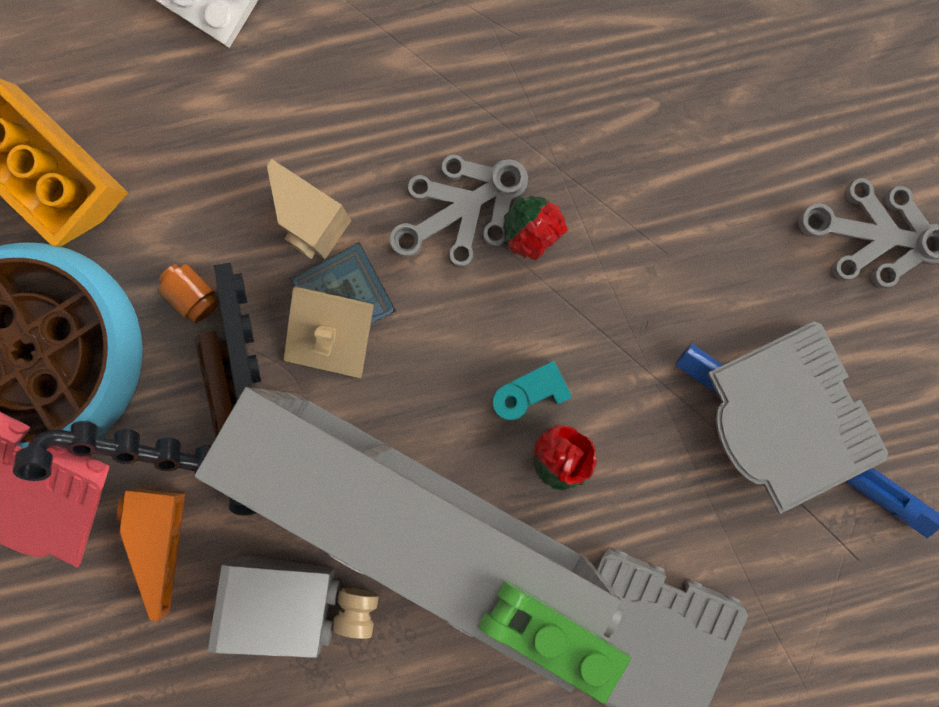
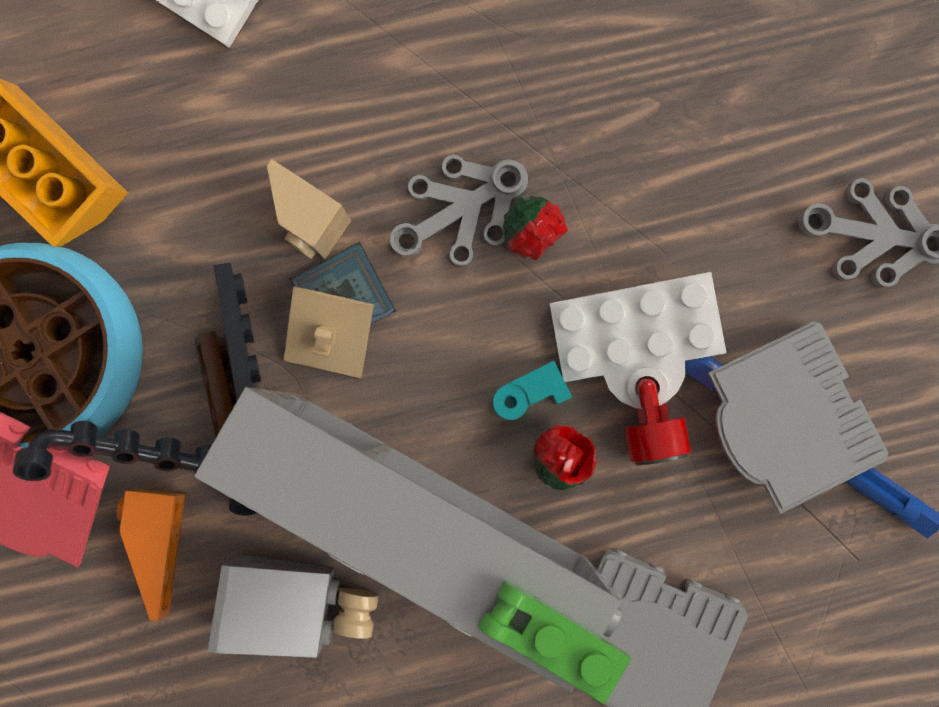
(187, 292): orange brick -> none
(641, 348): none -> white plate

